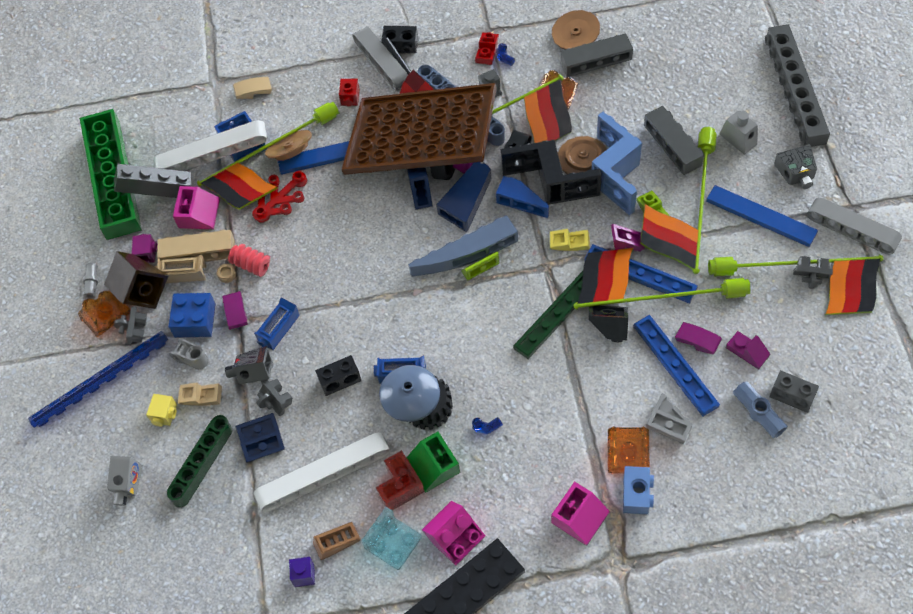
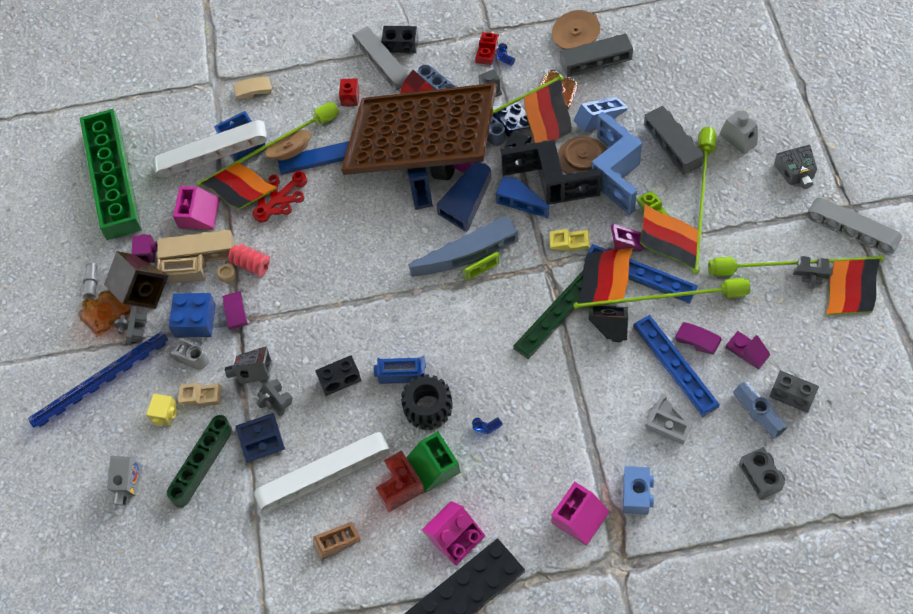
(150, 180): dark grey brick -> none
(277, 324): blue window -> none
(302, 571): dark purple brick -> none
(391, 539): clear light blue bracket -> none
(396, 55): black bar -> none
(411, 403): sand blue dish -> none
(512, 118): none -> dark blue hinge
(588, 112): none -> medium blue slope
(627, 448): clear orange slope -> none
(757, 474): none -> dark grey brick
(762, 216): blue tile -> none
(797, 86): dark grey brick -> none

